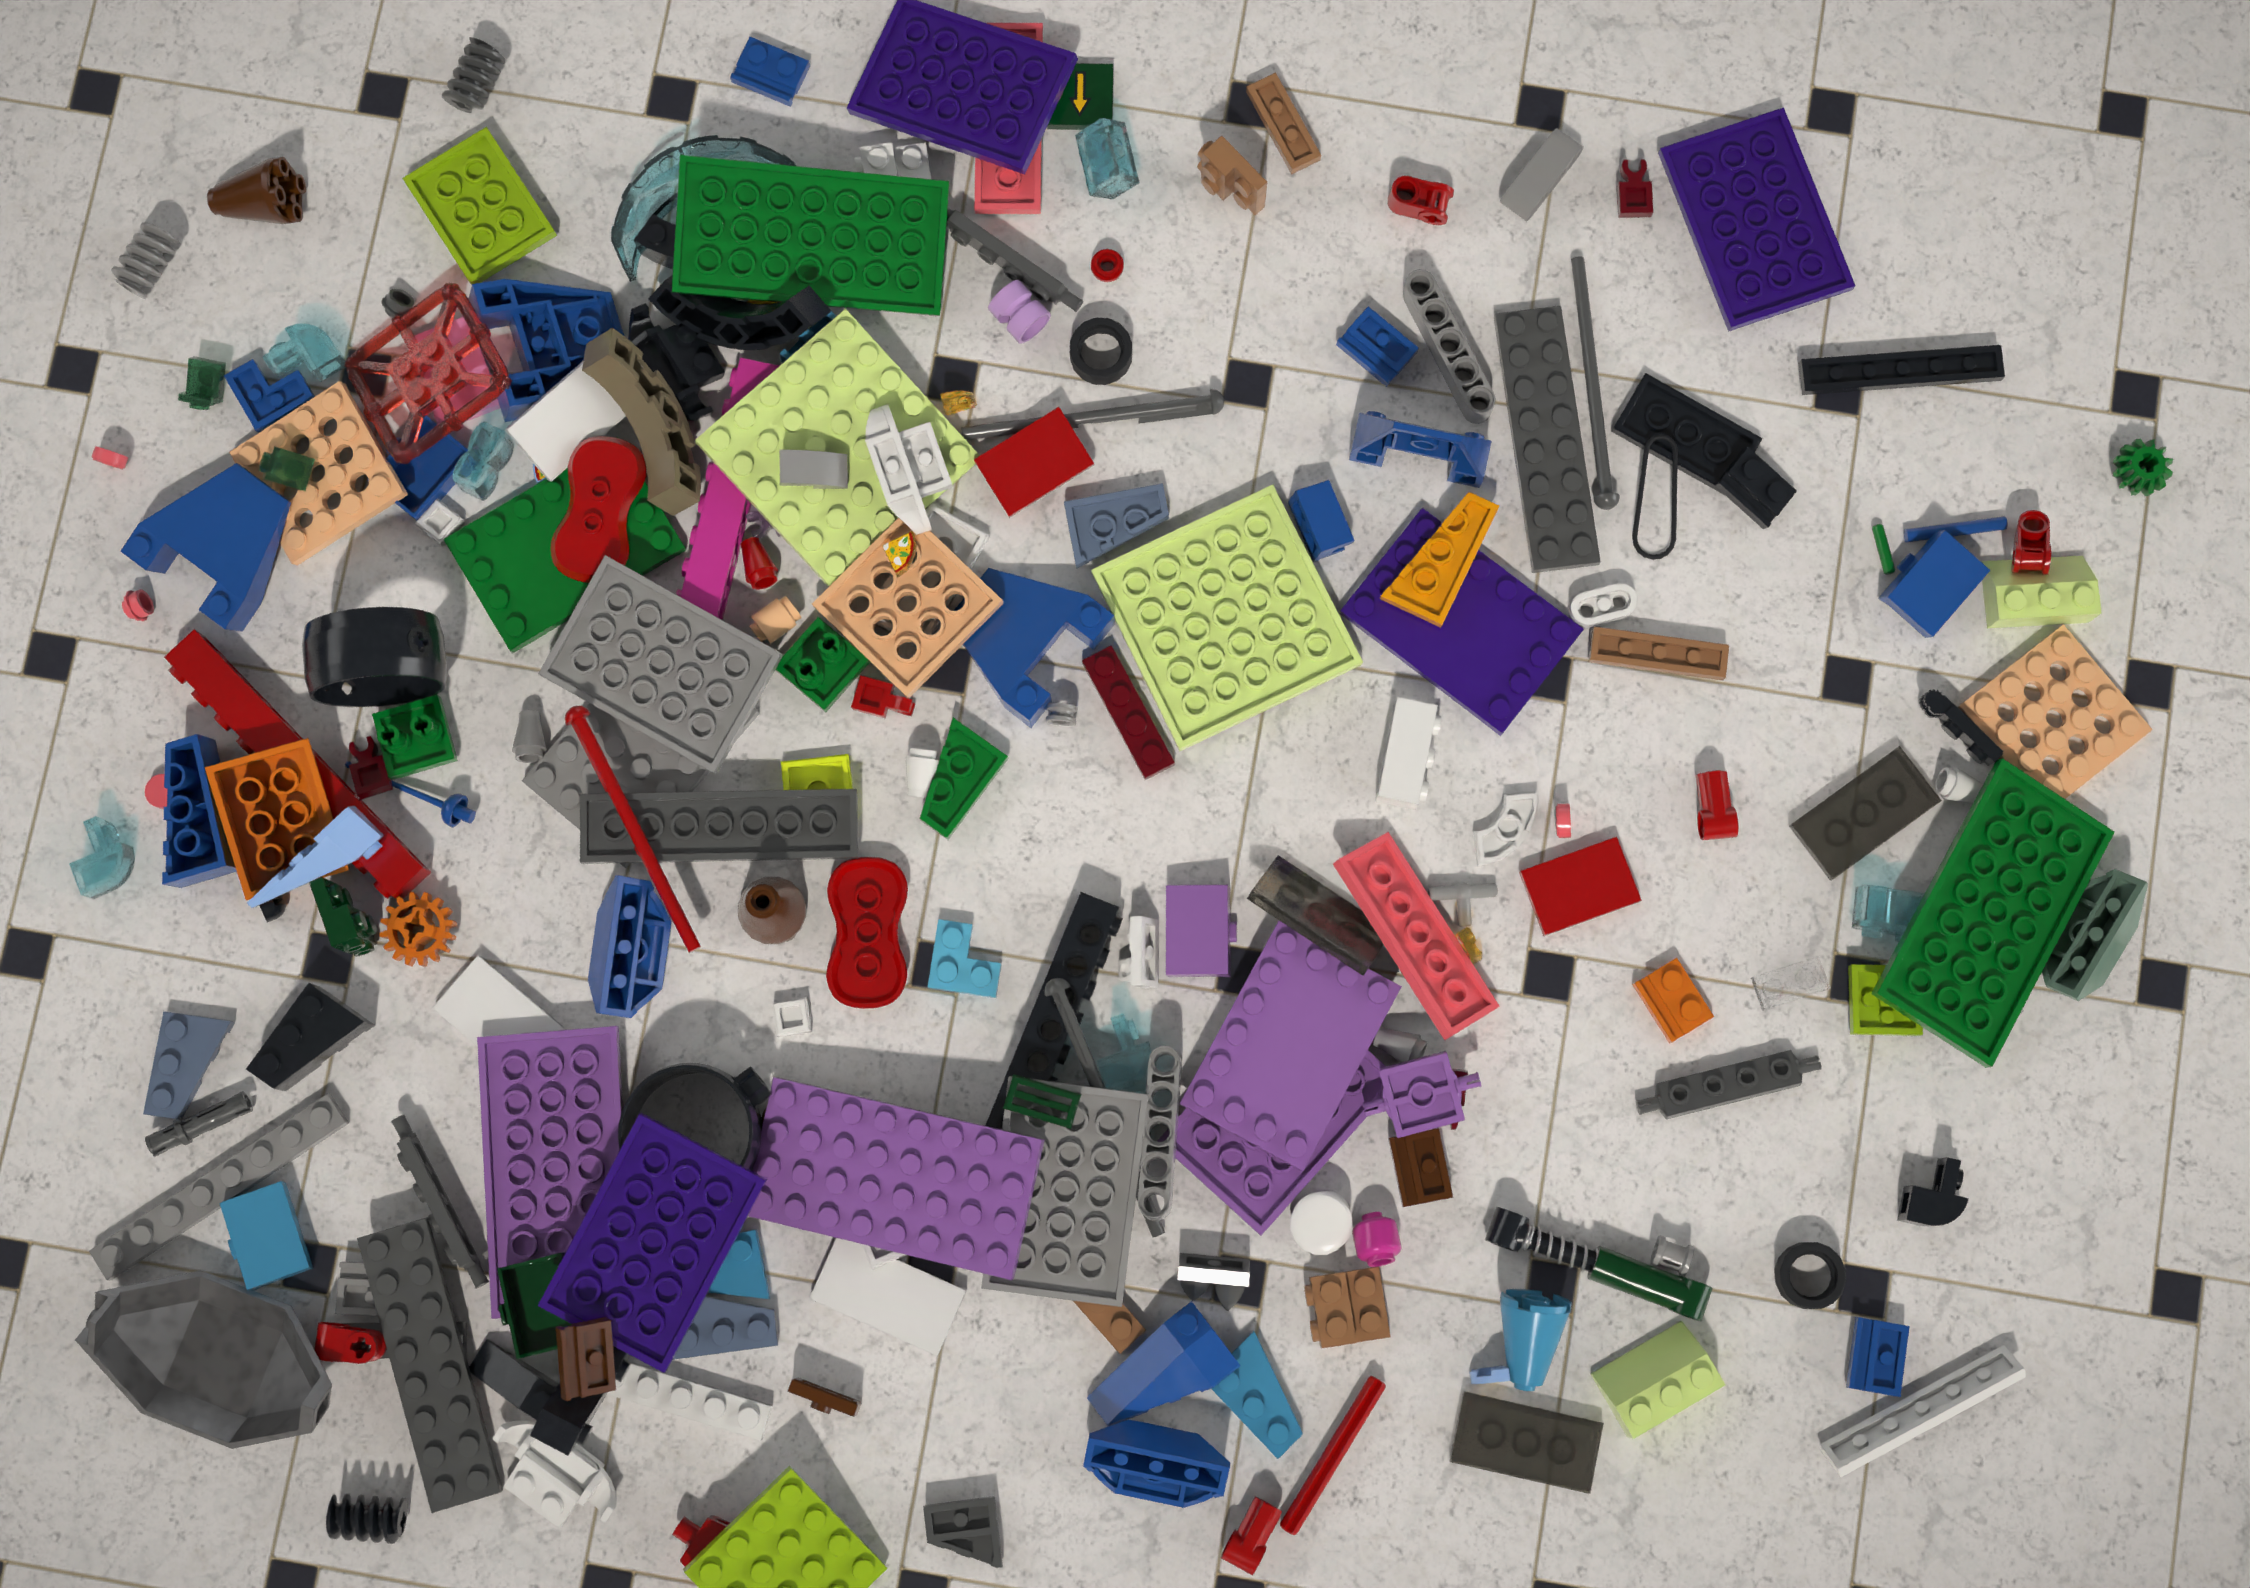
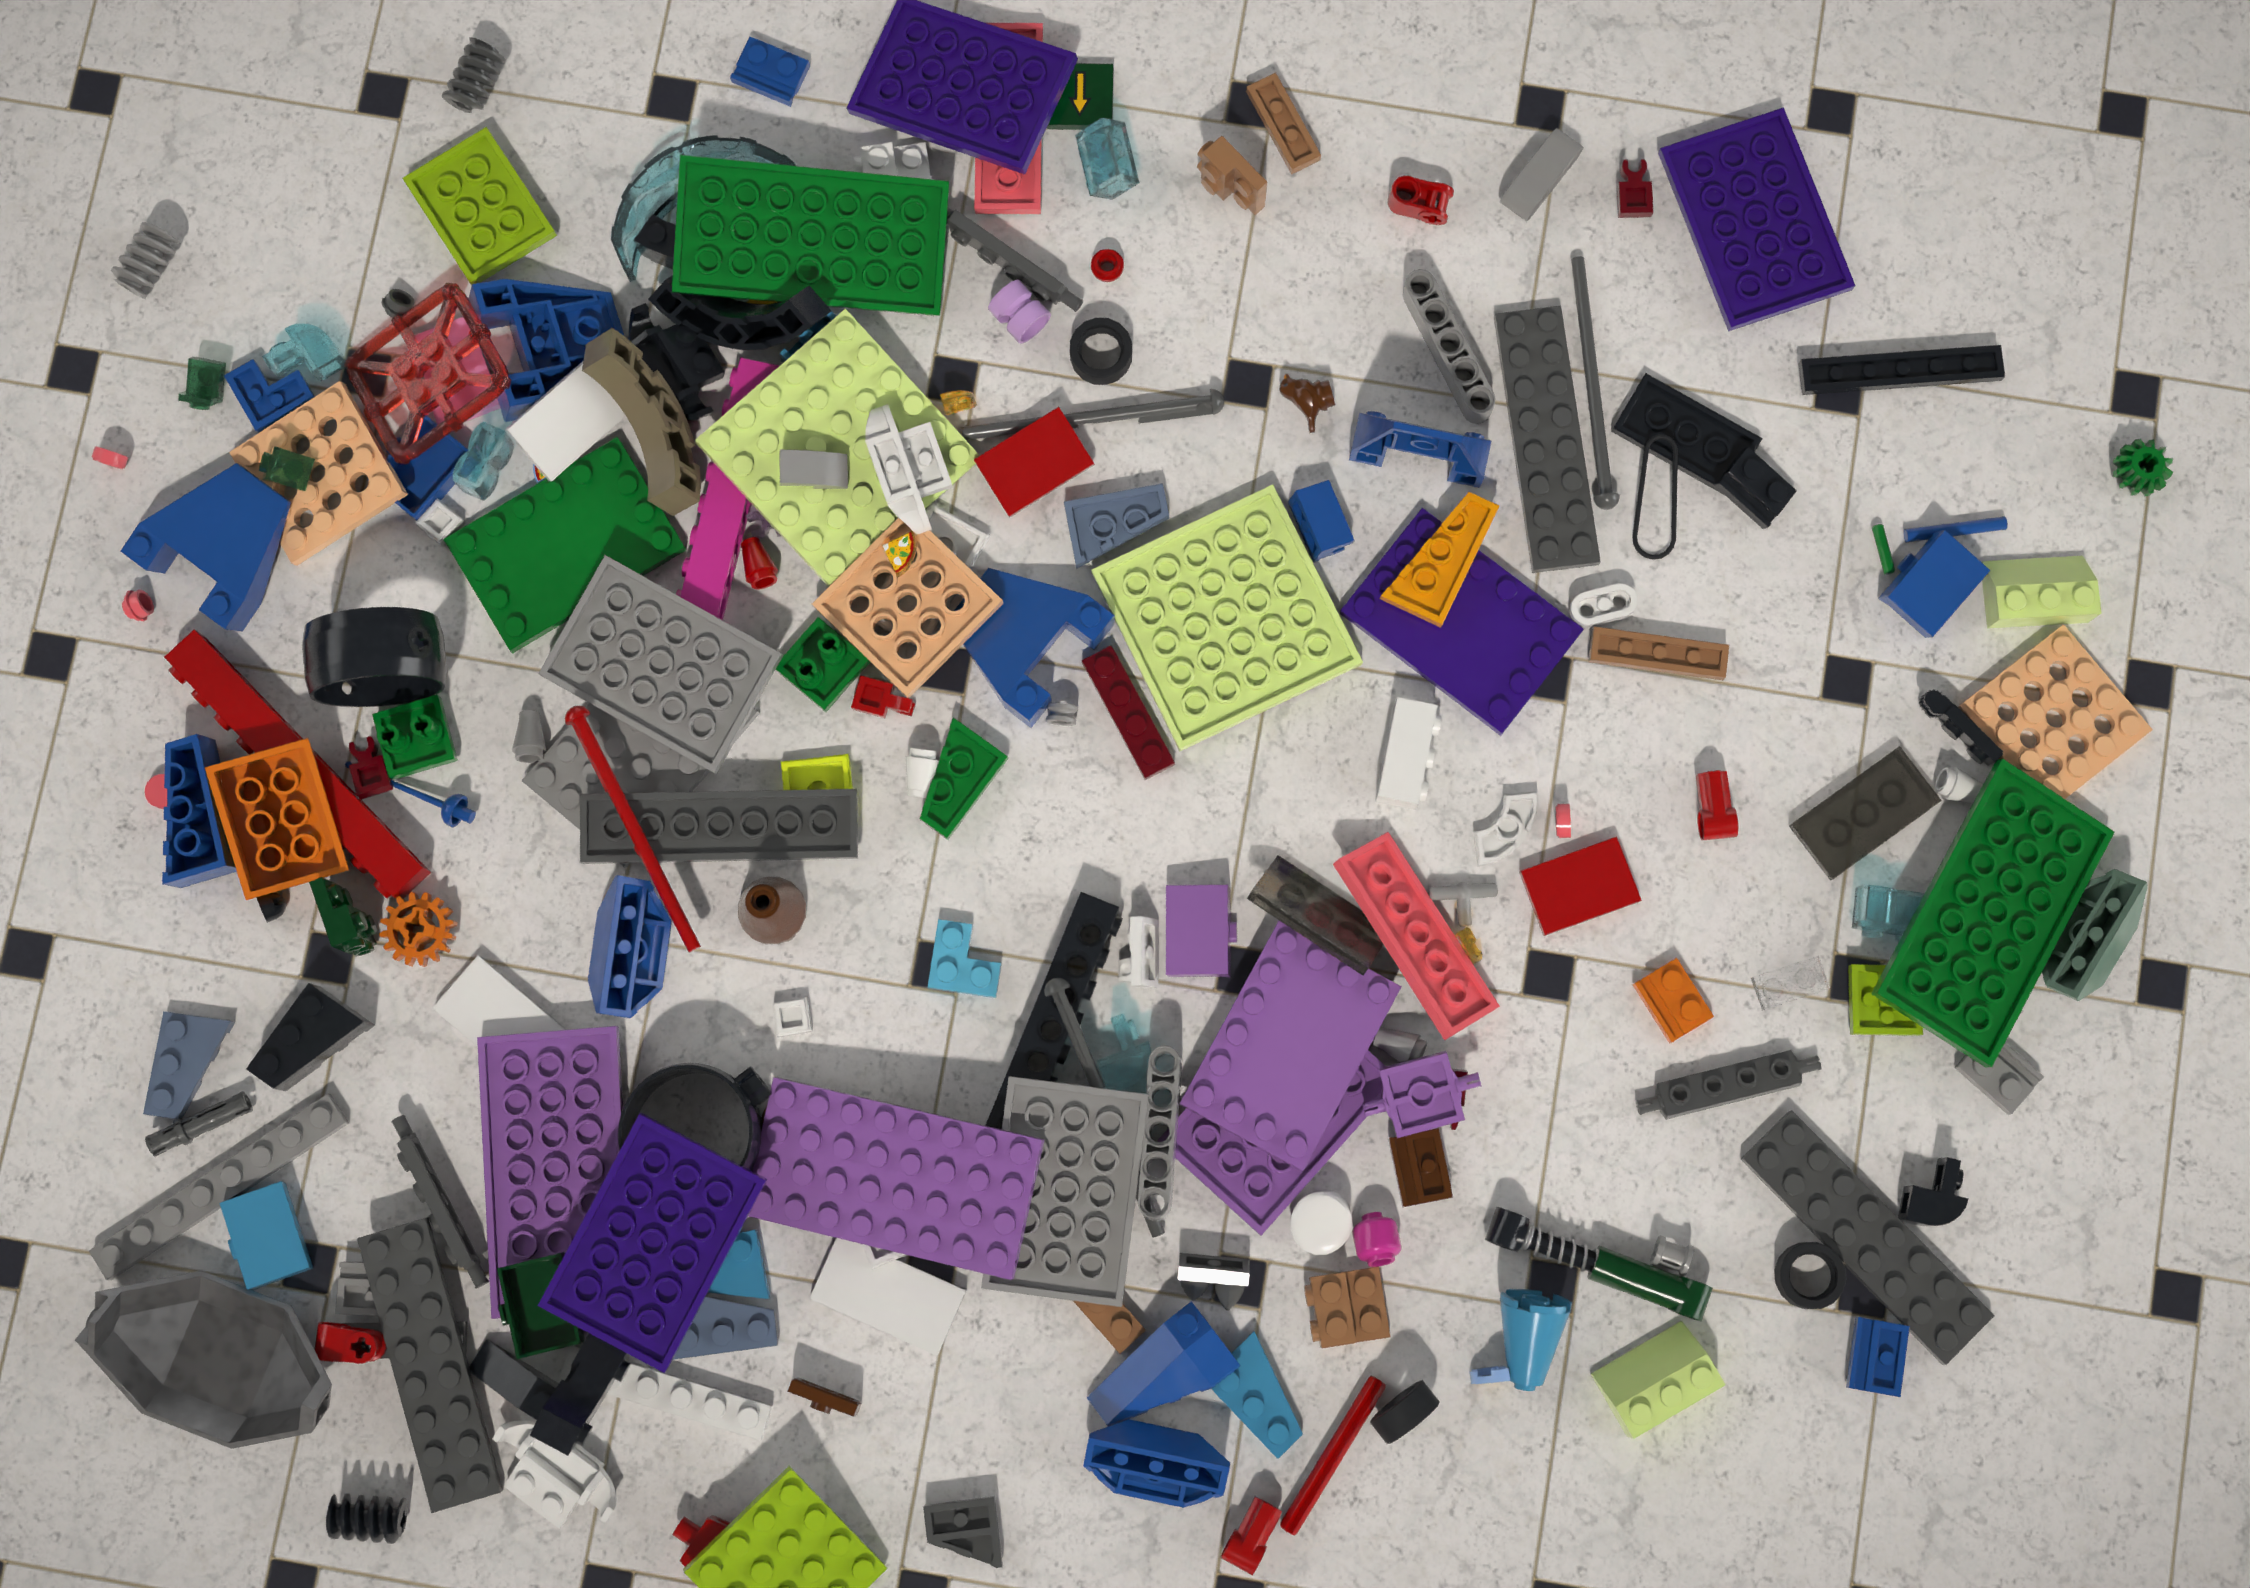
(108, 866): clear light blue brick -> none
(261, 193): reddish brown cone -> none
(335, 846): light blue wedge -> none
(586, 1358): reddish brown plate -> none
(603, 484): red plate -> none
(774, 620): light nougat brick -> none
(867, 957): red plate -> none
(1070, 1109): dark green tile -> none
(1308, 397): none -> reddish brown animal
(1377, 346): blue plate -> none
(1404, 1412): none -> black tyre
(1526, 1442): clear smoke tile -> none
(1867, 1237): none -> dark grey plate
(1922, 1410): white plate -> none
(2004, 1083): none -> light grey plate
(2032, 543): red piece -> none

